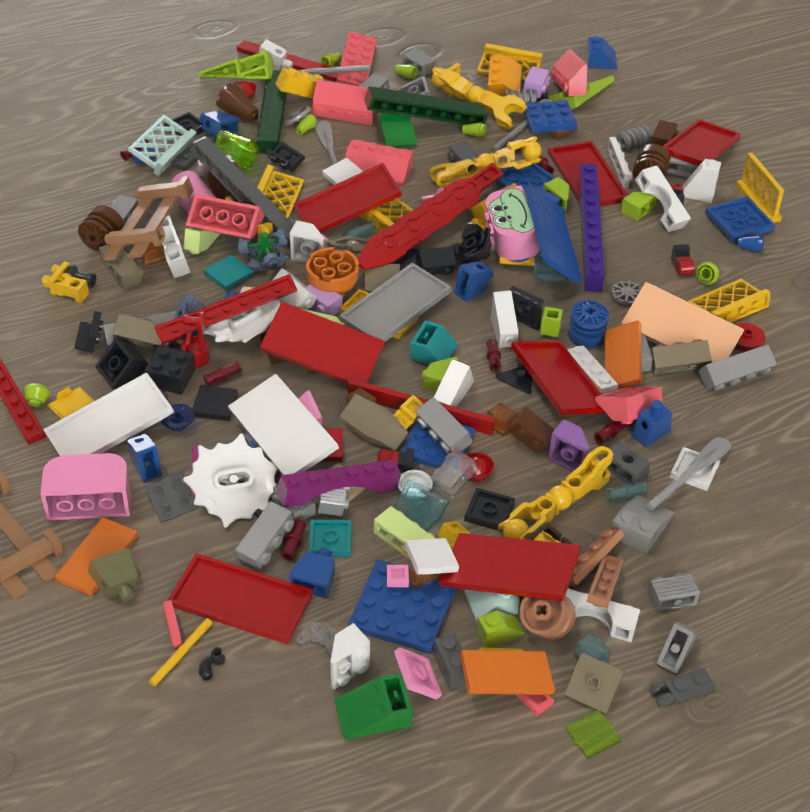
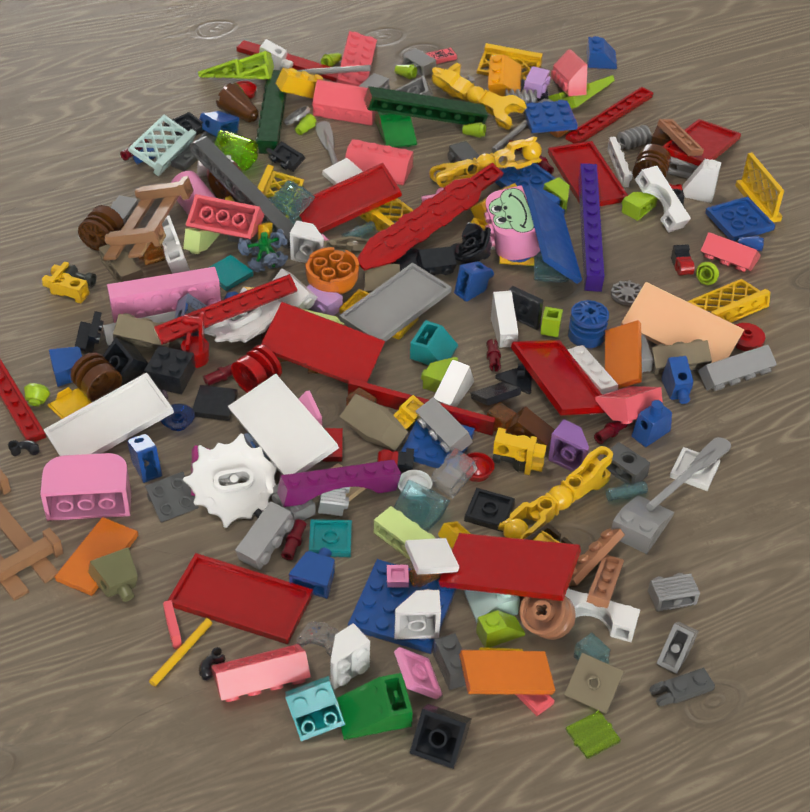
(15, 447): none -> black arm
(62, 363): none -> blue torso
(95, 376): none -> reddish brown wheel
(161, 293): none -> bright pink brick
(255, 368): none -> red wheel
(261, 672): none -> coral slope
(292, 199): none -> clear light blue slope
(314, 708): none -> slope
(418, 616): none -> white slope
(440, 735): none -> black slope
(443, 55): none -> coral tile
(495, 393): none -> black tile
(519, 451): none -> yellow hips
(609, 115): none -> red tile
(678, 379): none -> blue torso
(680, 137): none -> nougat plate
(730, 252): none -> coral slope

